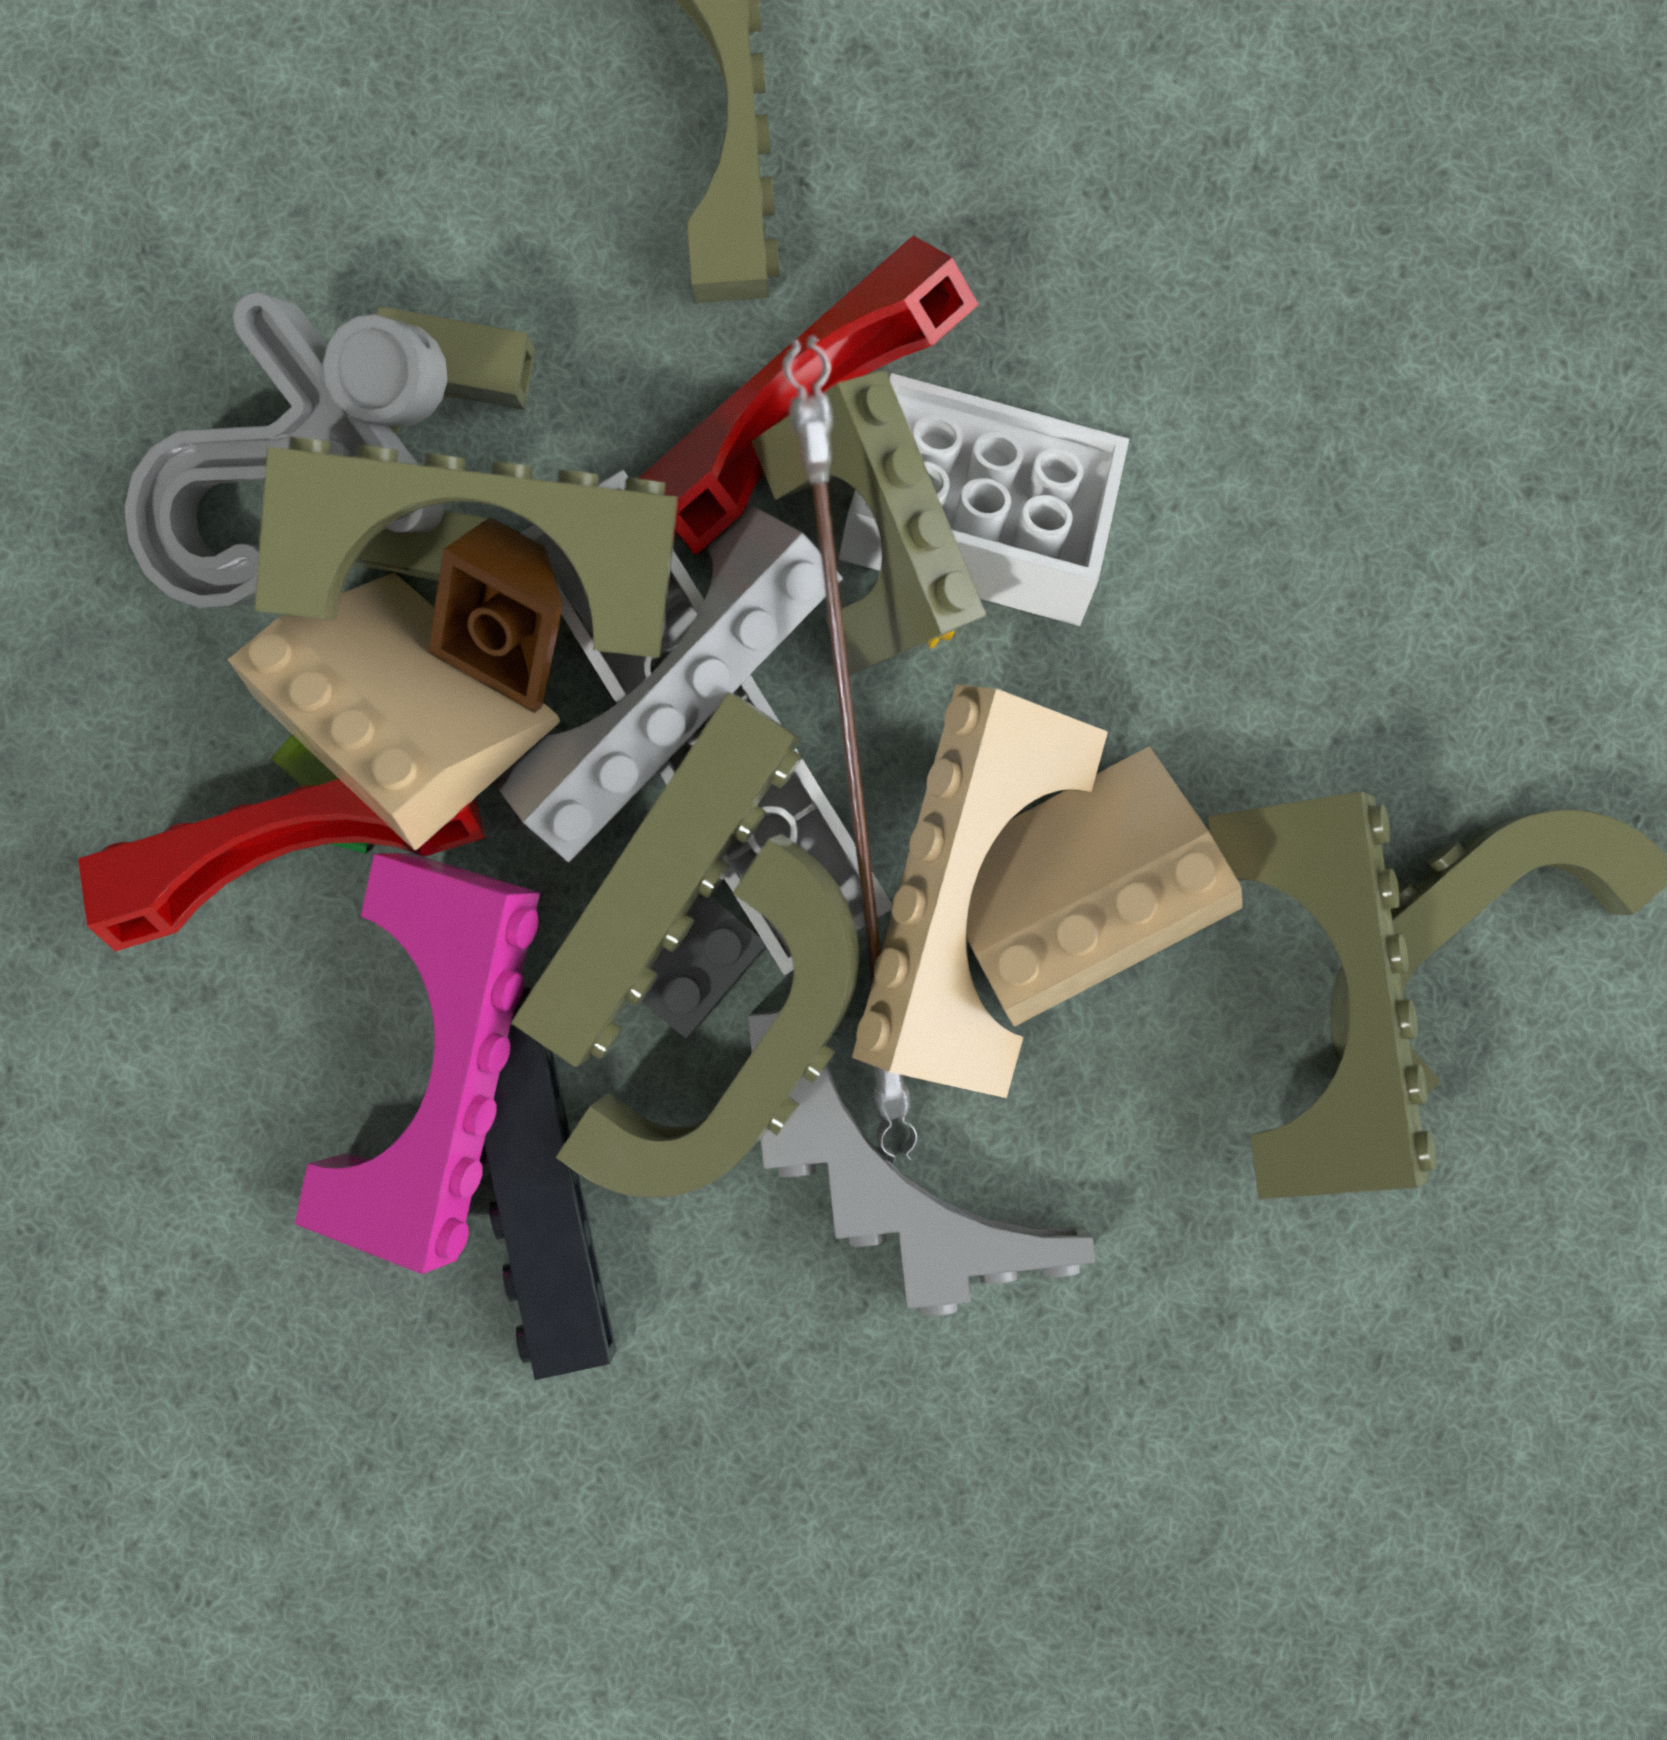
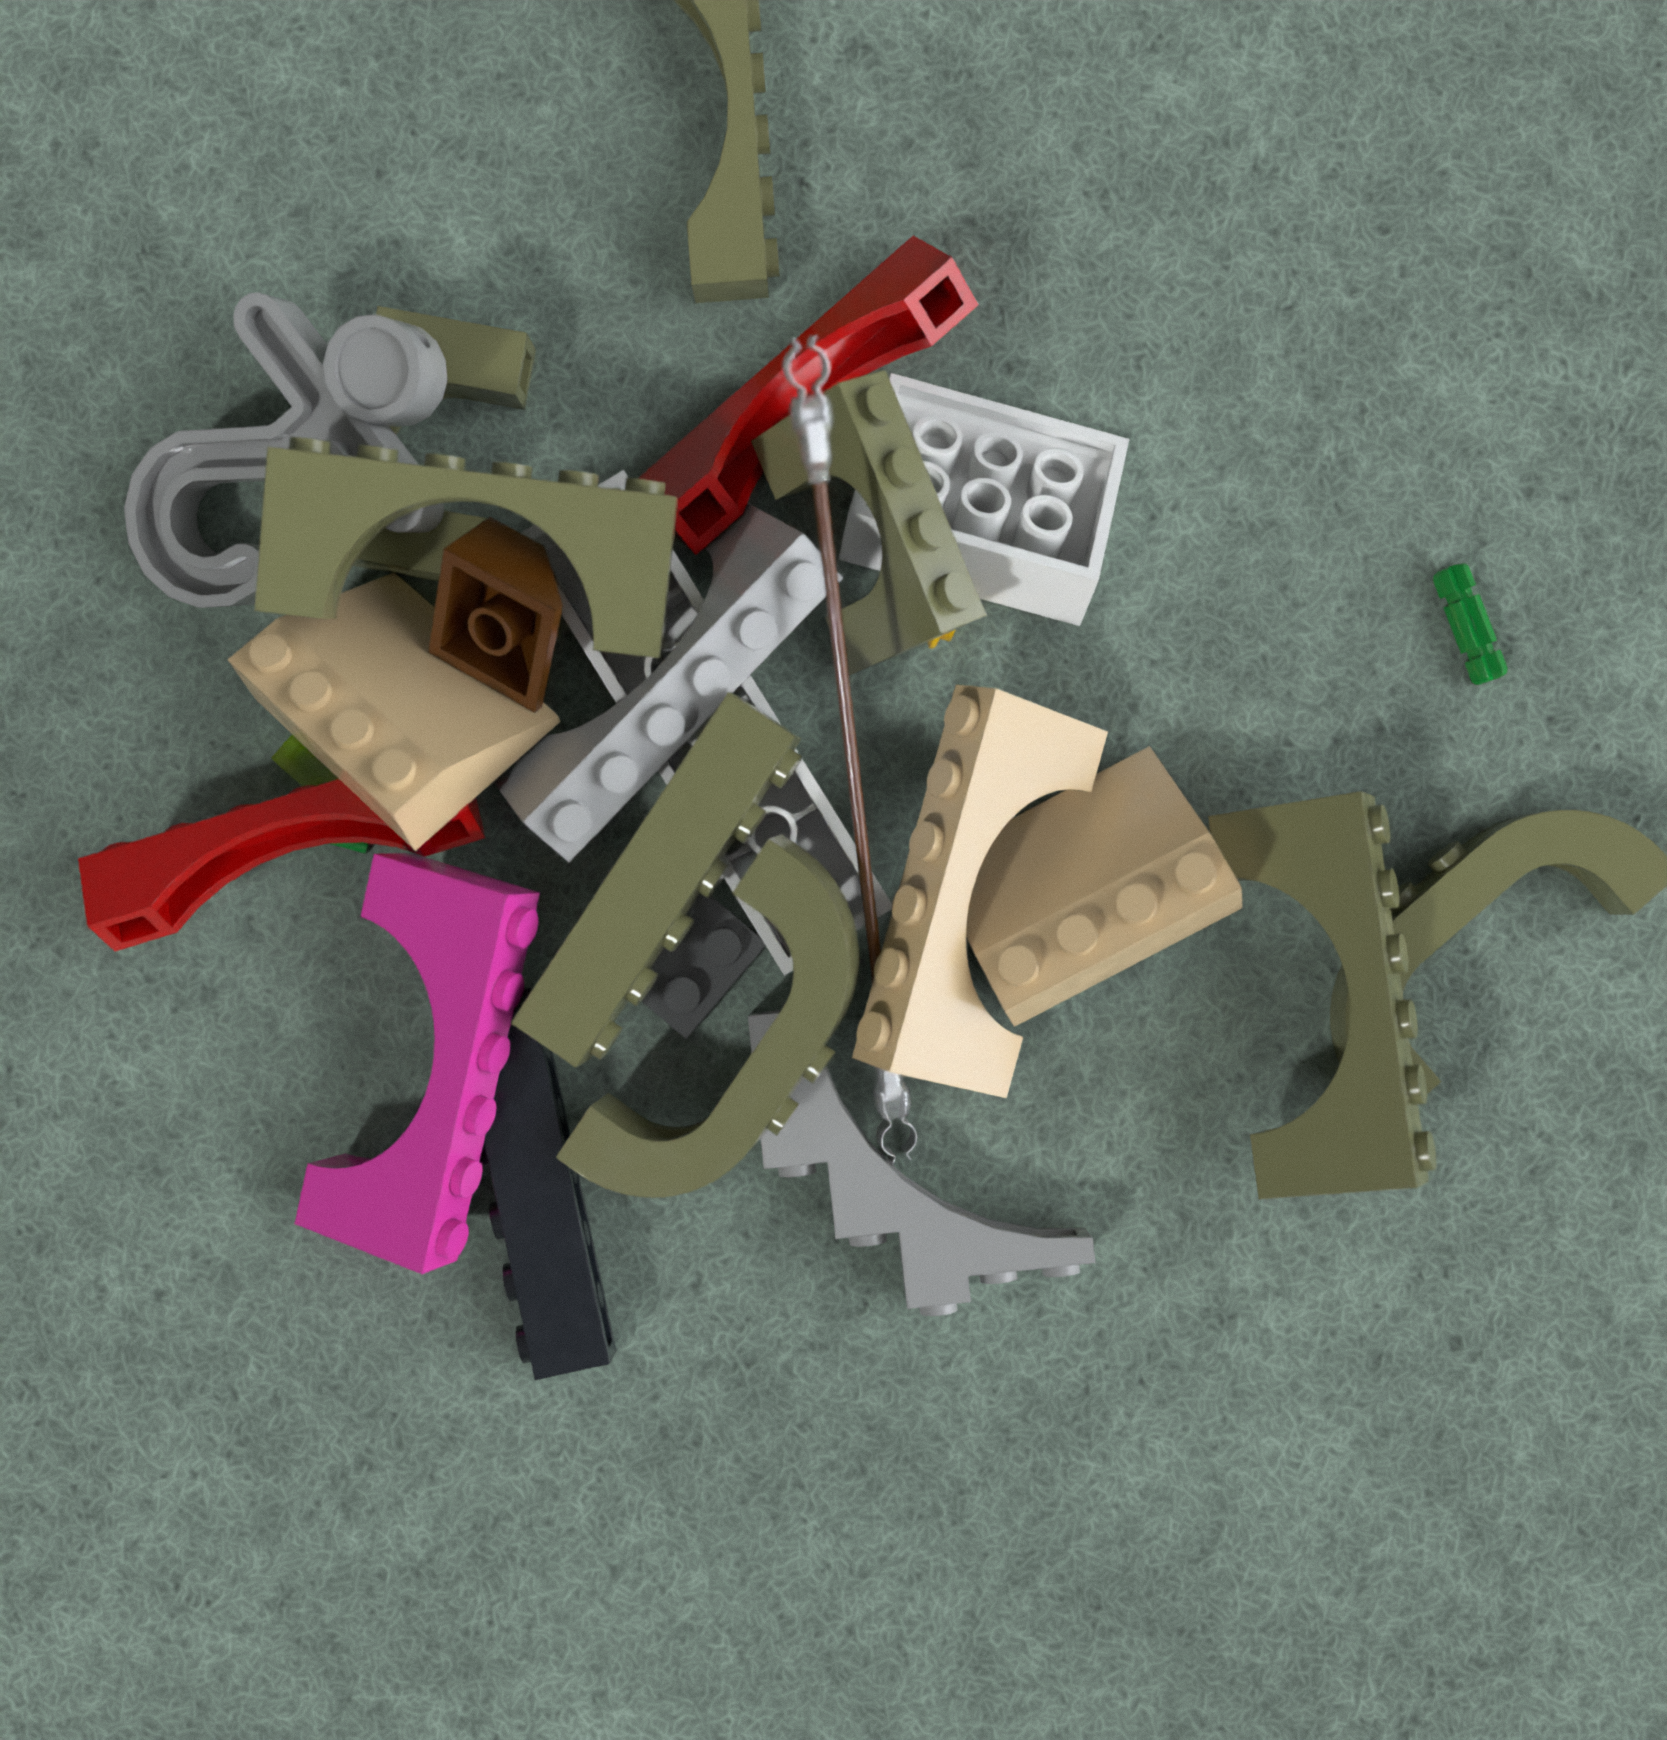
(1470, 623): none -> green axle

